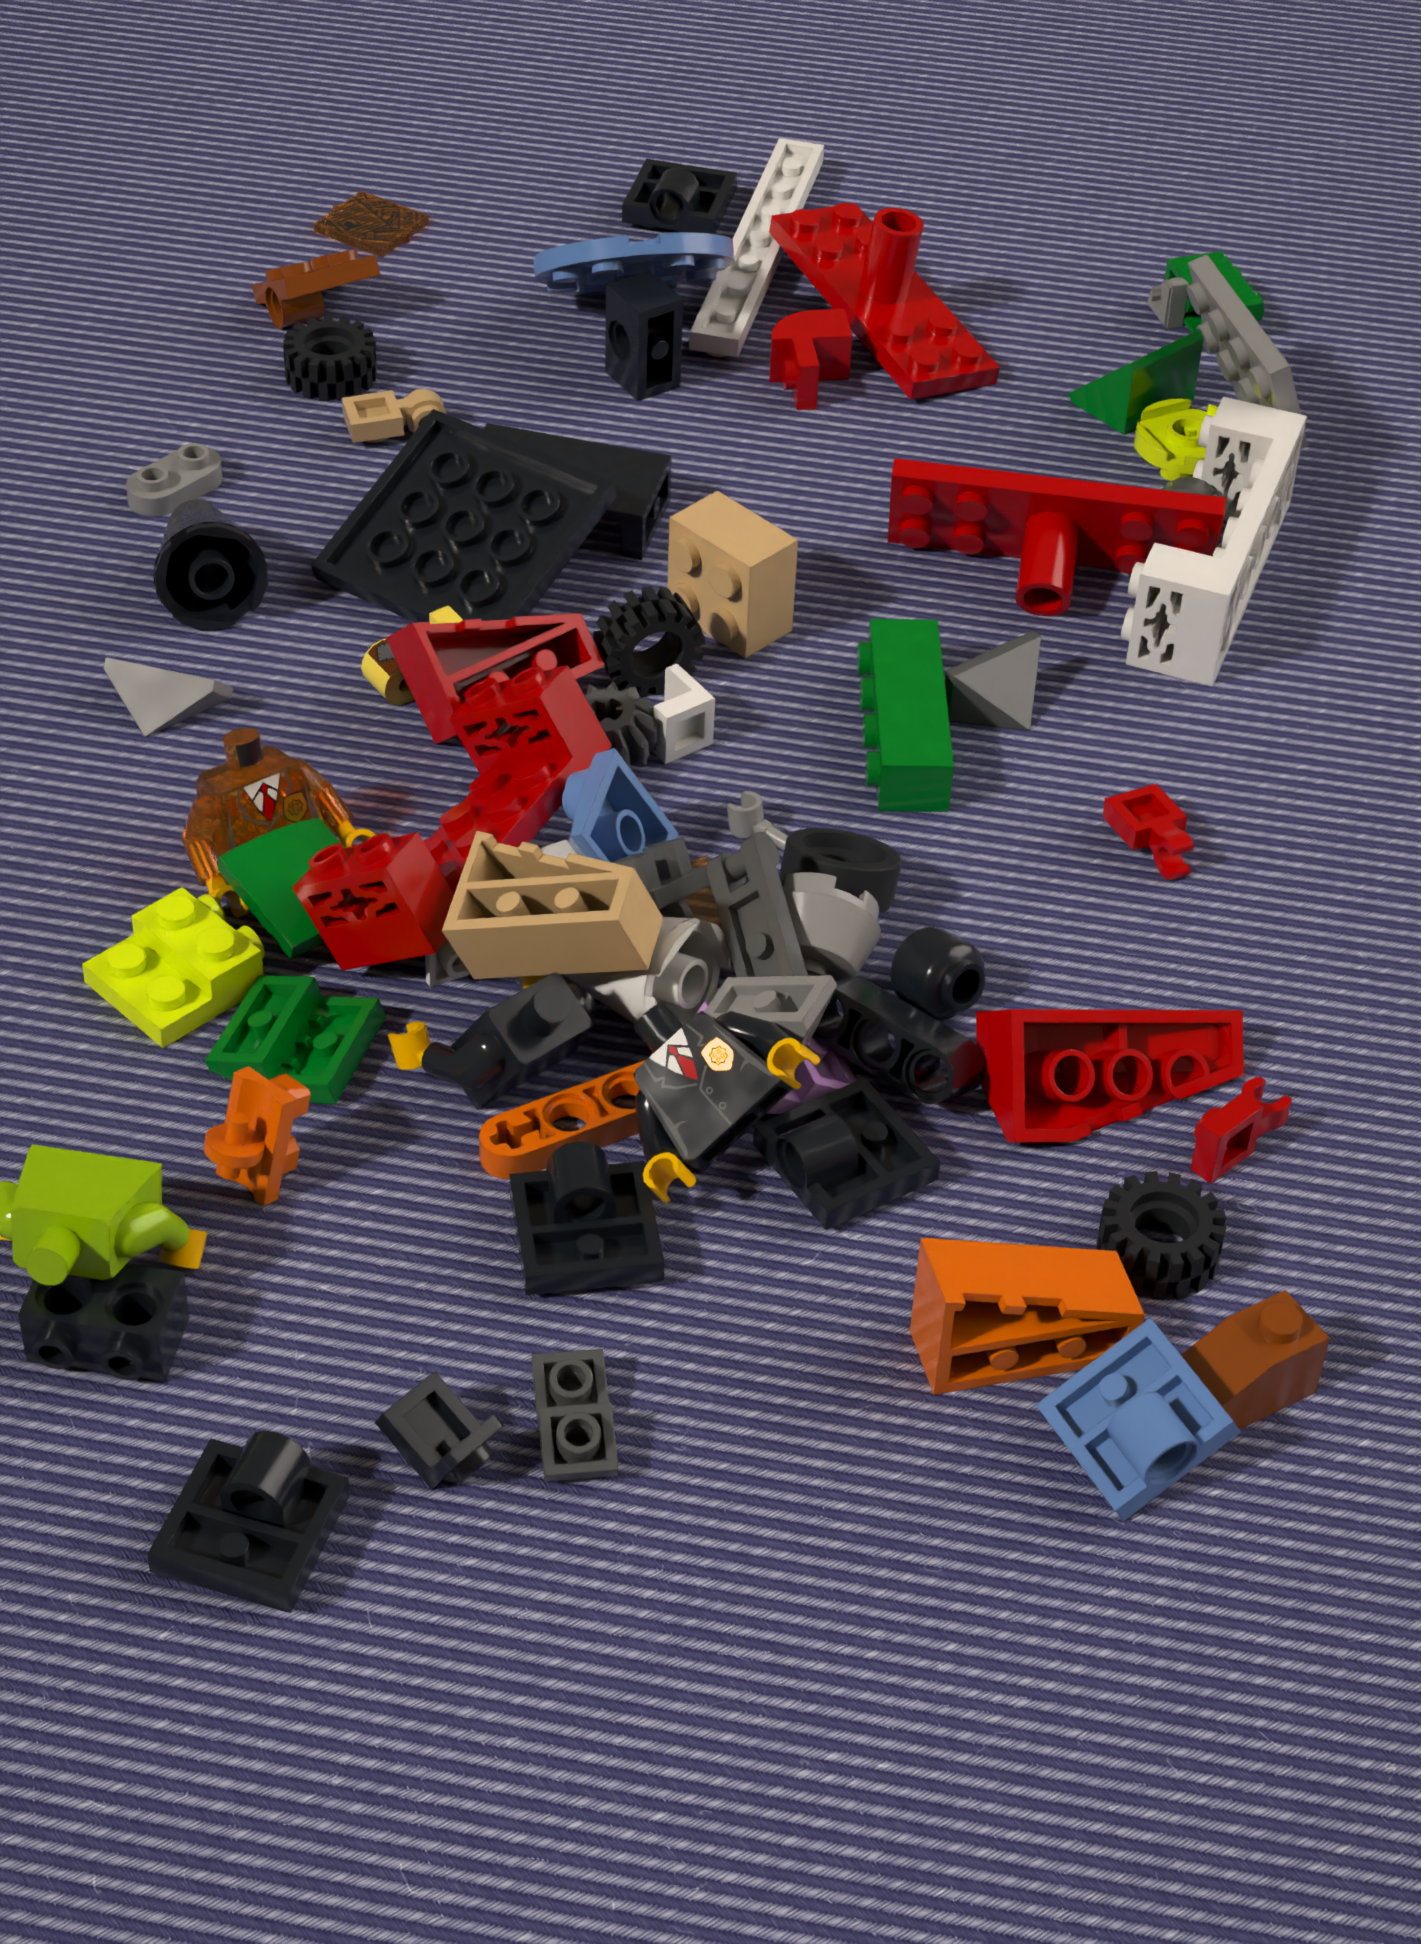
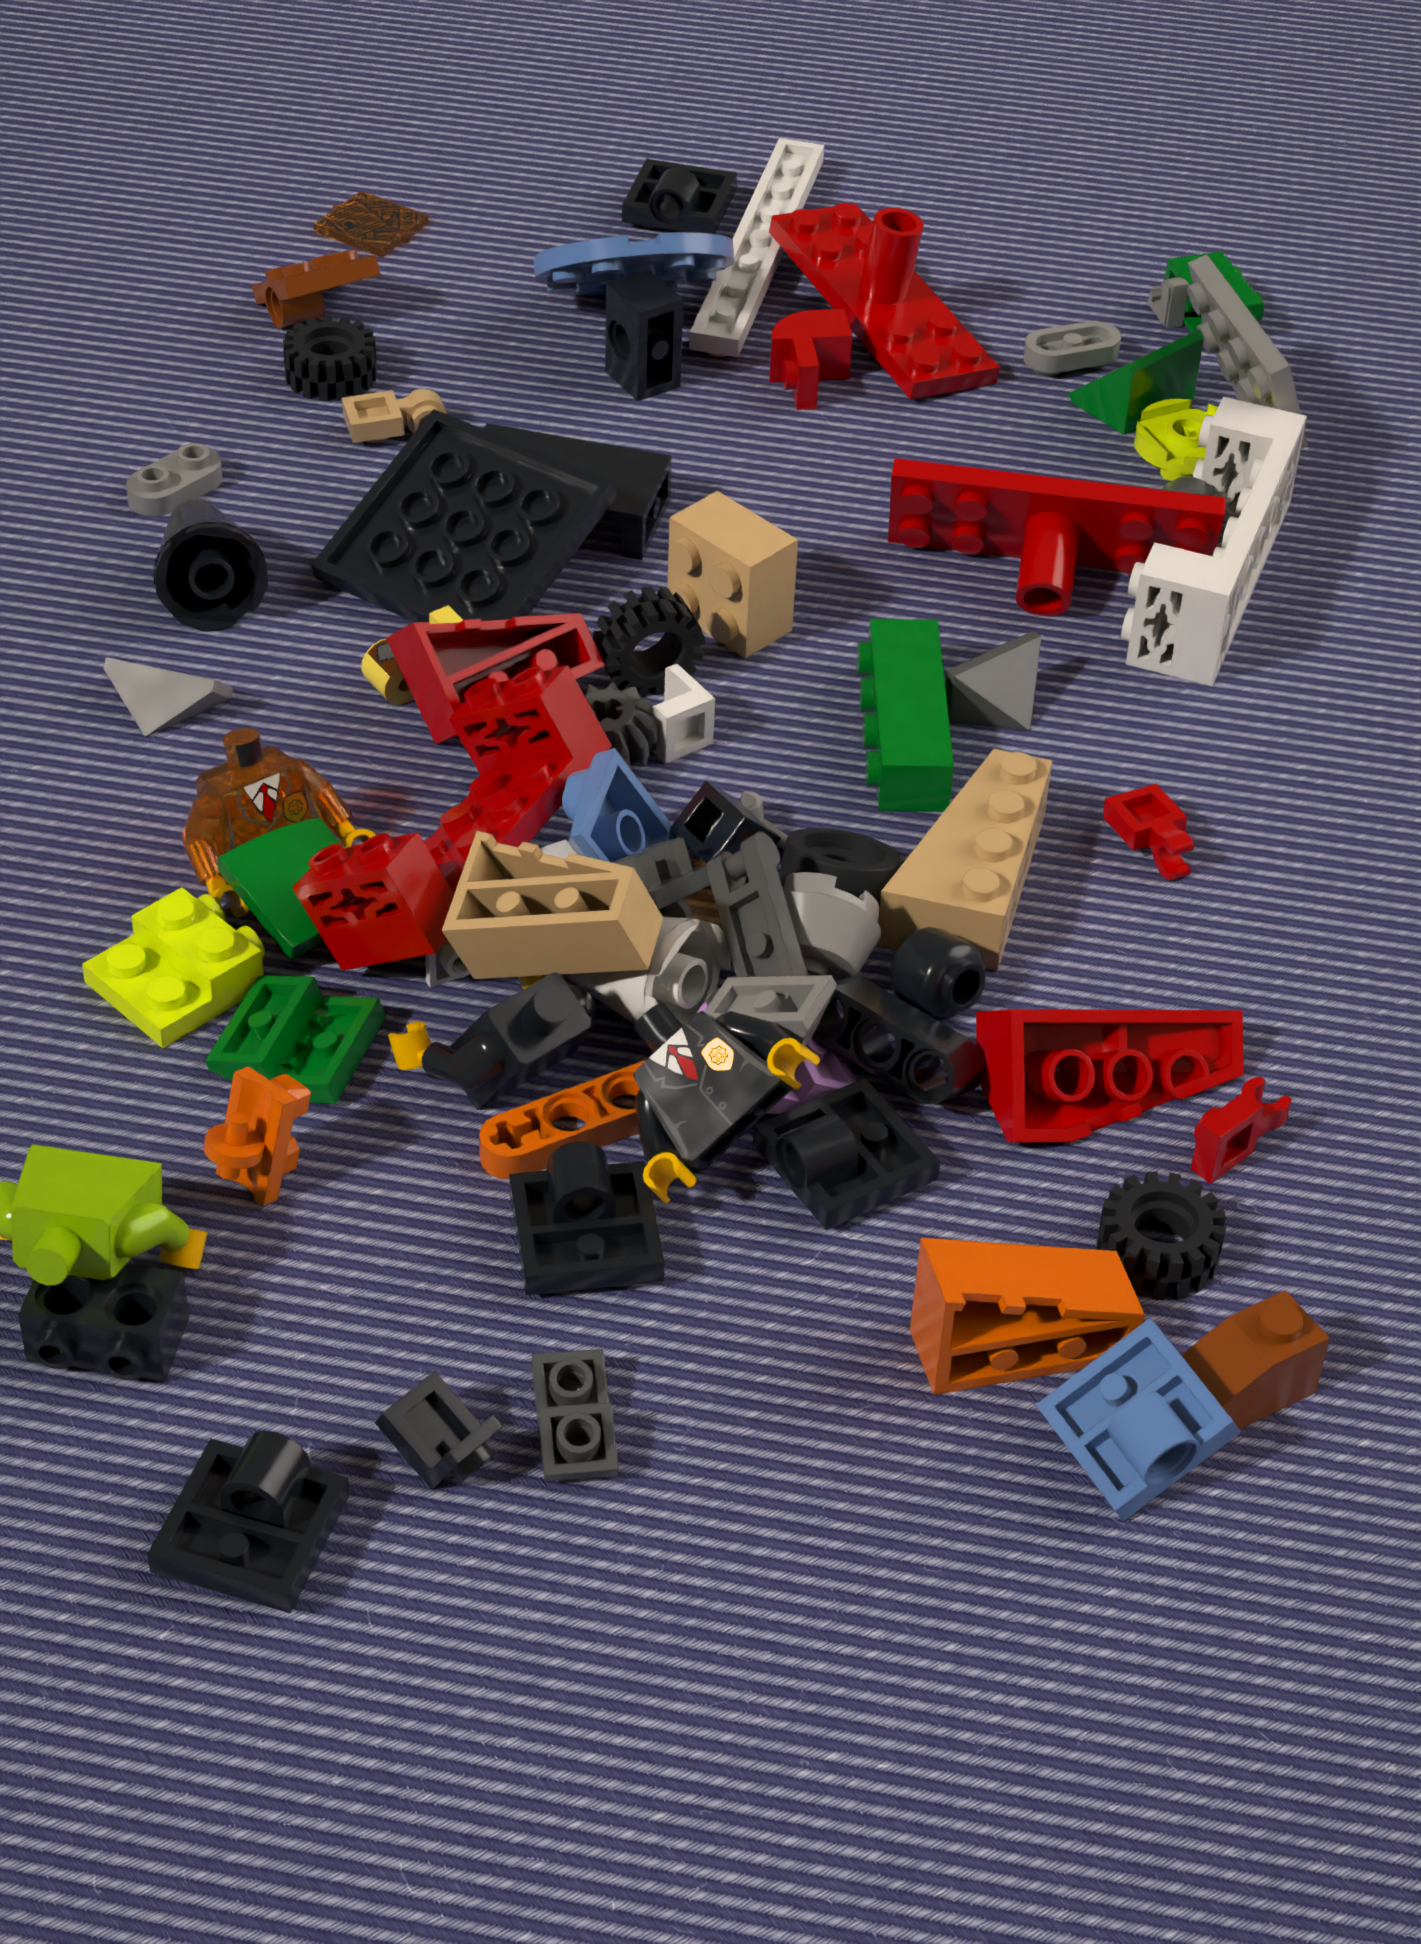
(717, 824): none -> black brick
(972, 859): none -> tan wedge
(1071, 347): none -> light grey plate

